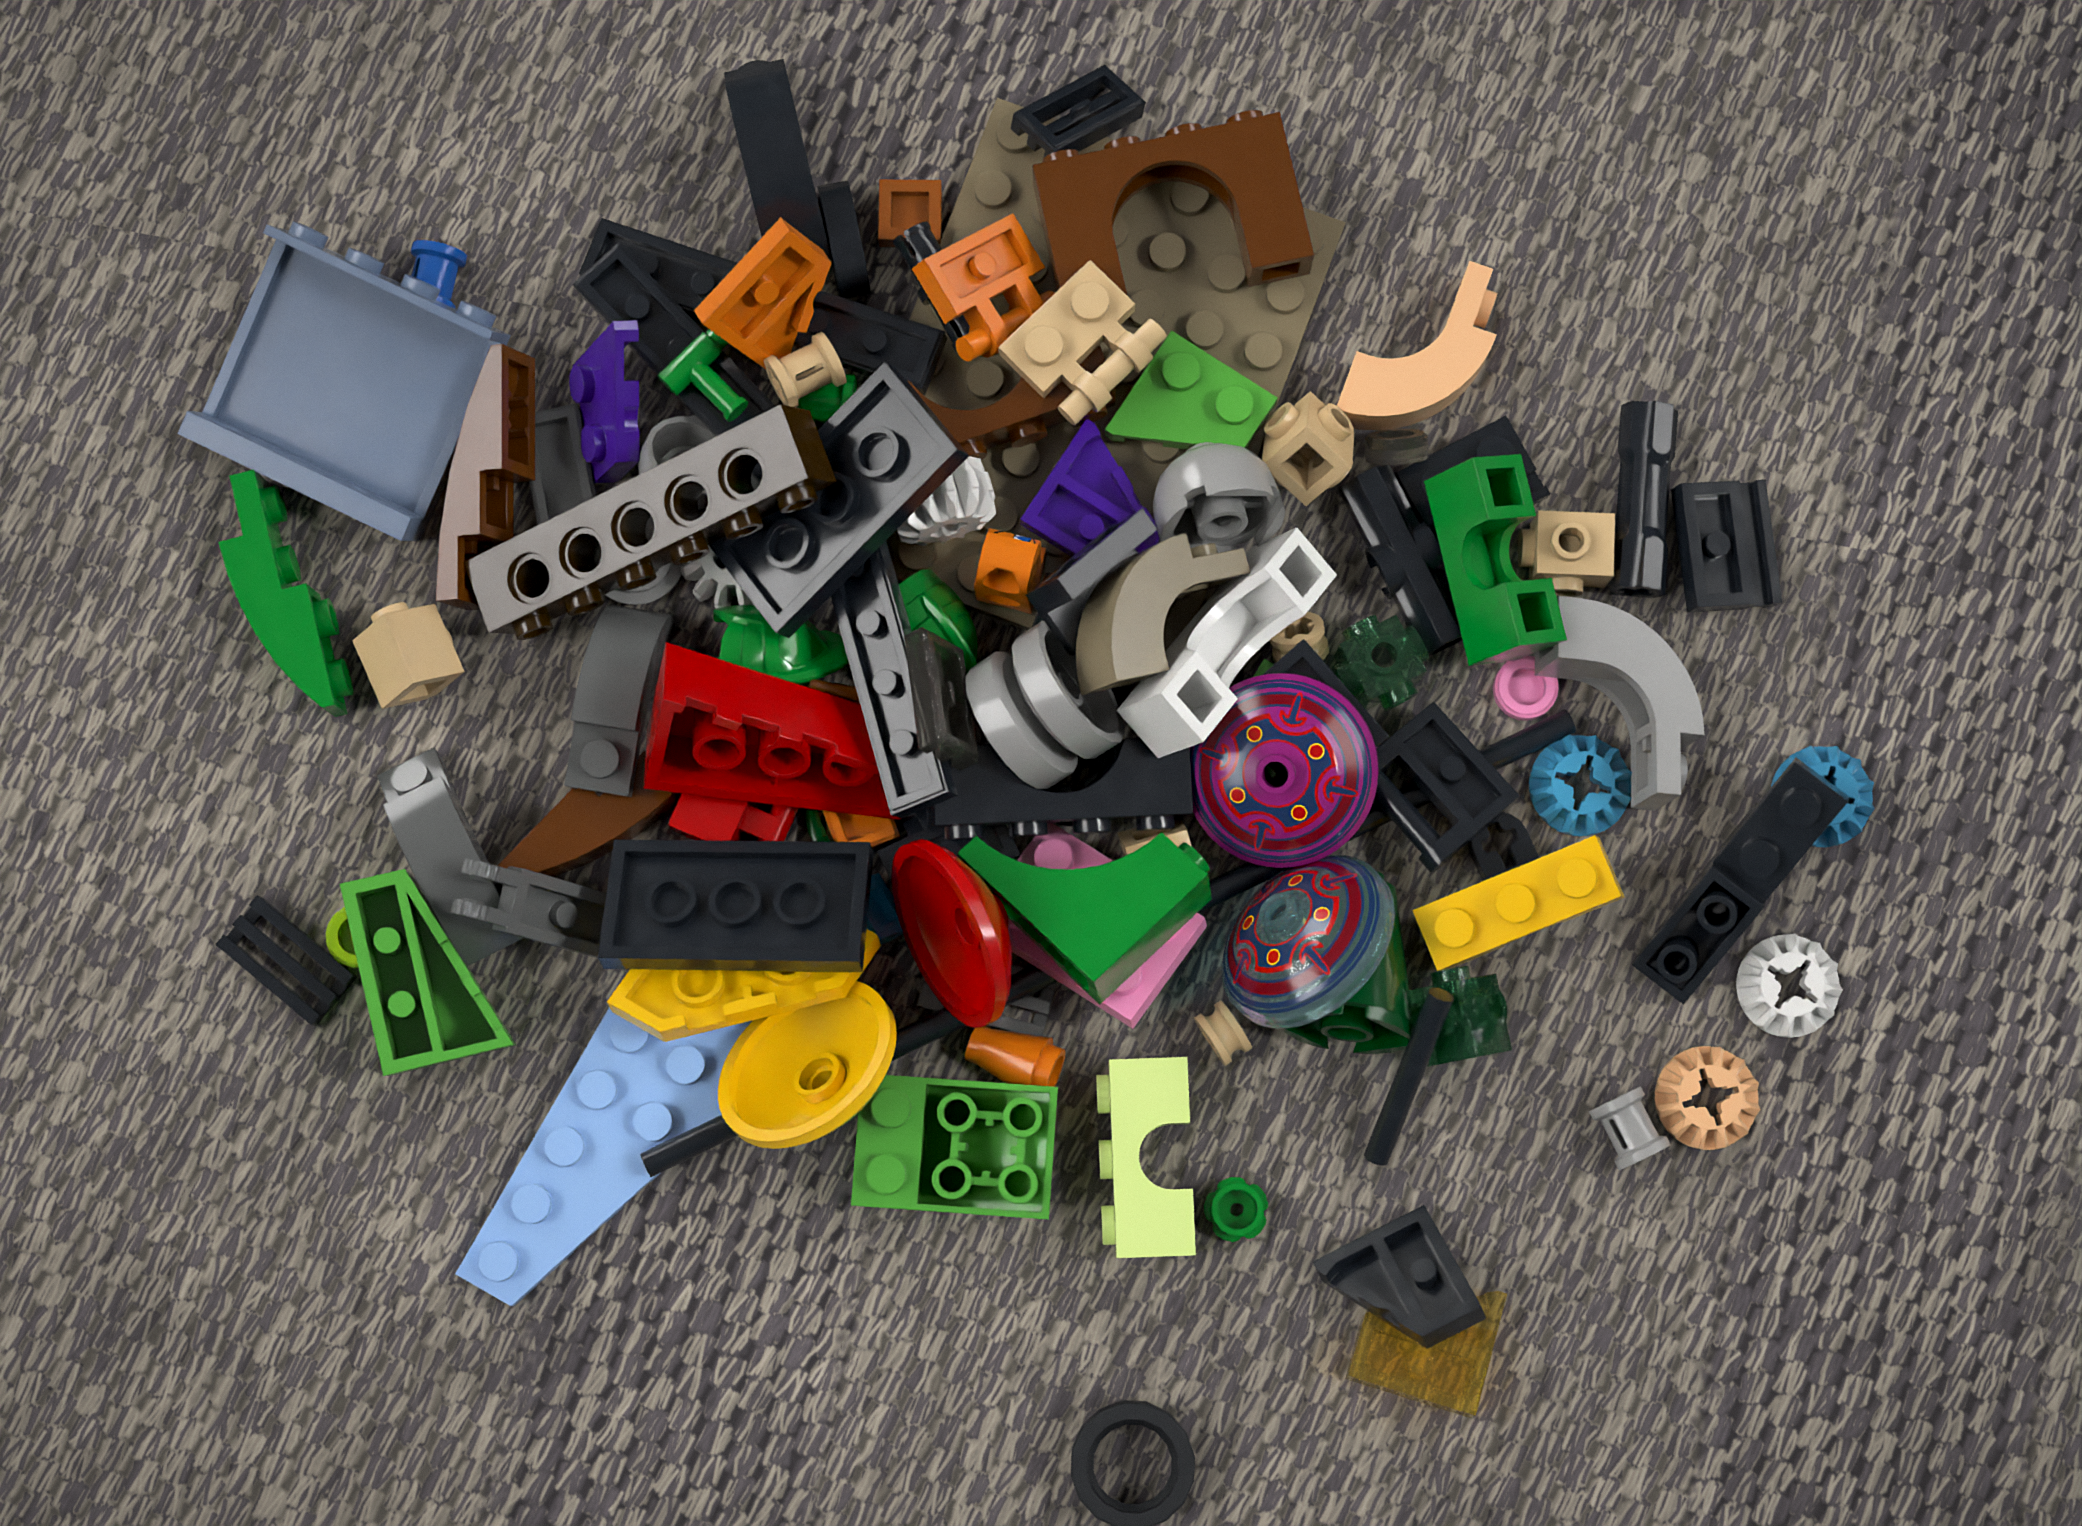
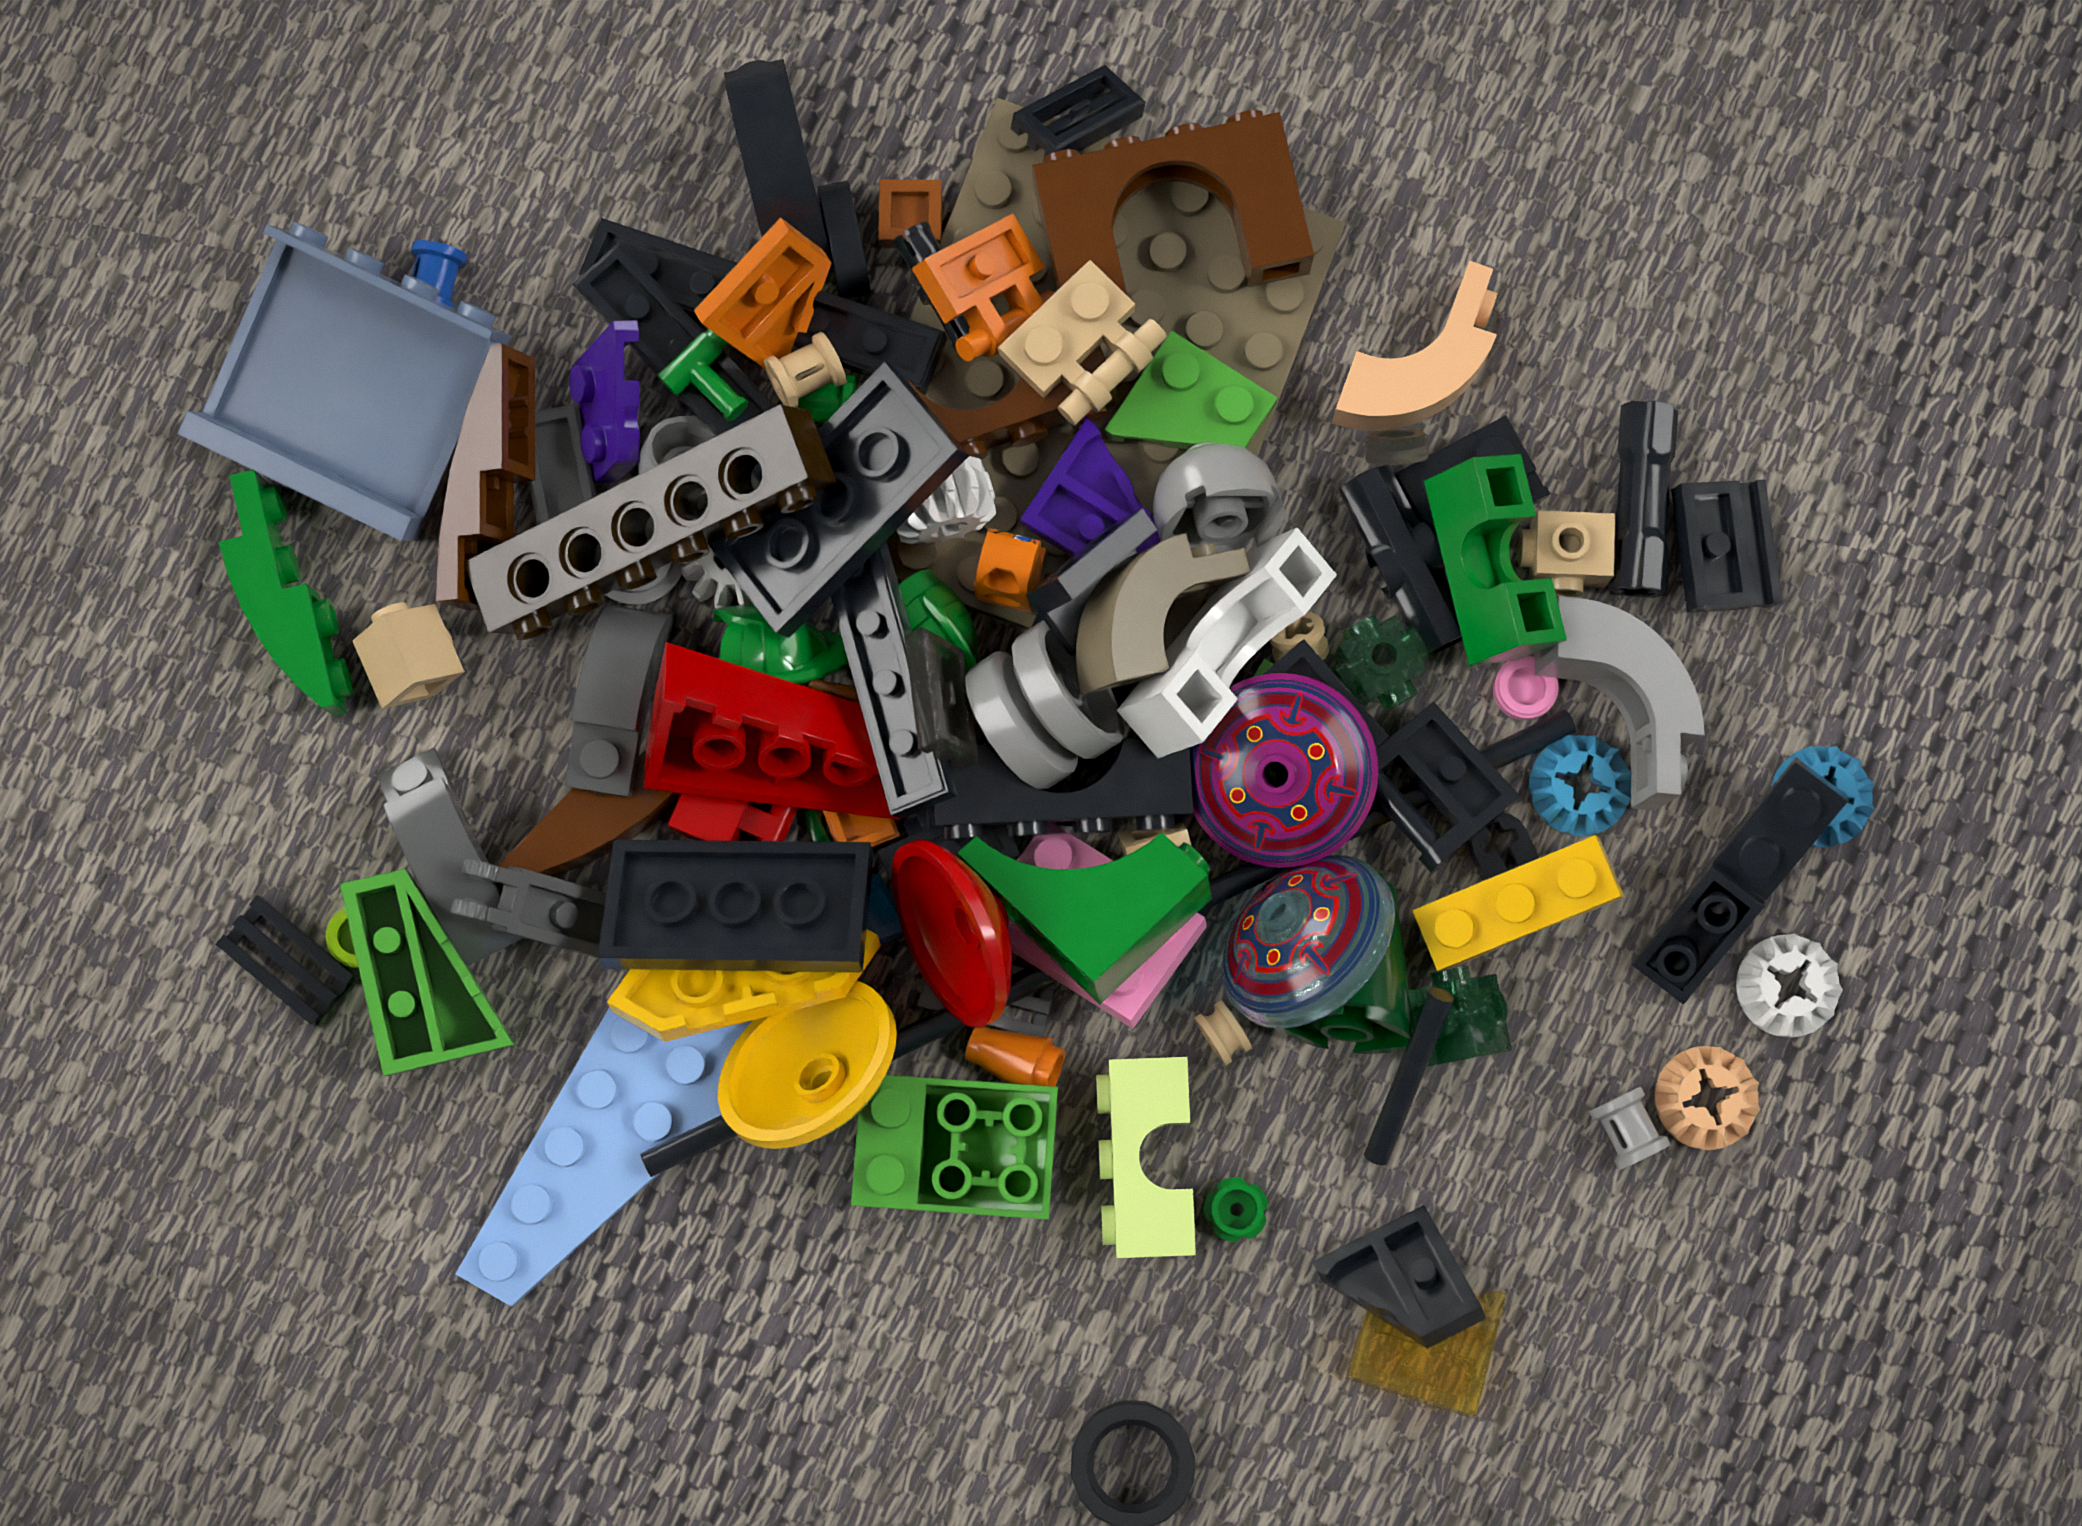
(1308, 447): tan brick -> none

